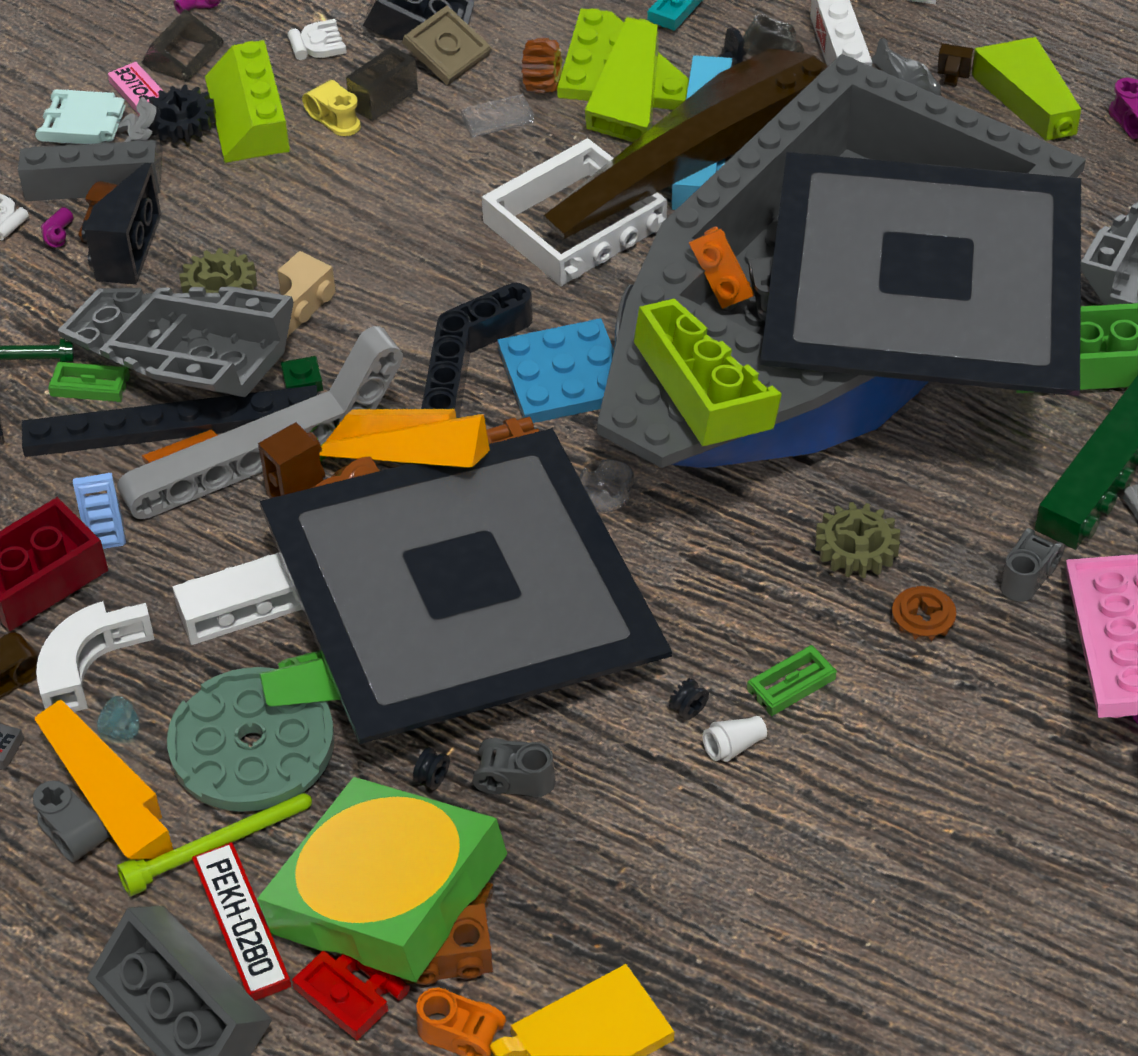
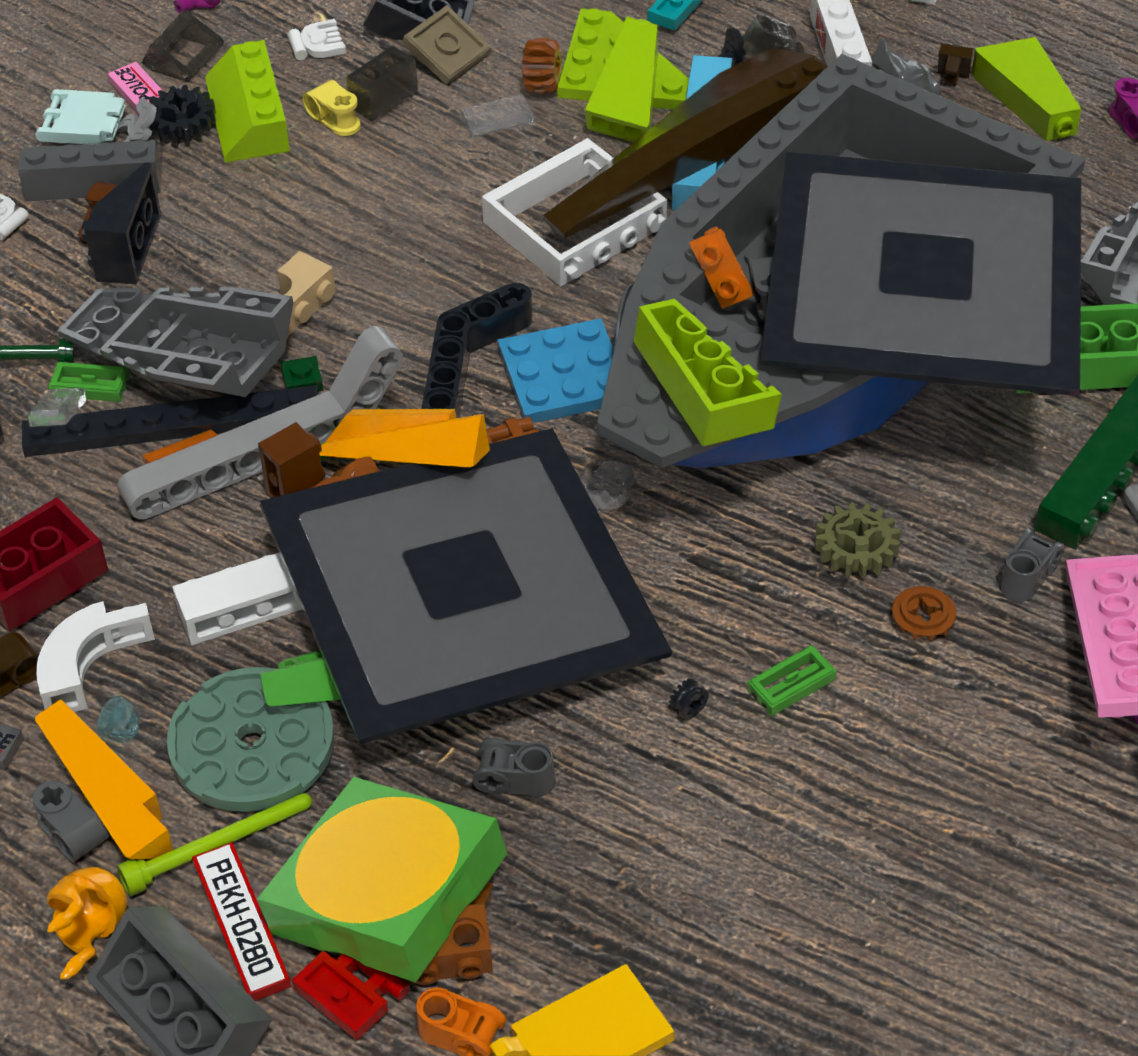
(52, 229): magenta arm -> none
(57, 407): none -> clear tile
(86, 907): none -> light orange hair
(100, 511): light blue slope -> none
(218, 271): olive gear -> none
(431, 768): black bush -> none
(731, 737): white cone -> none

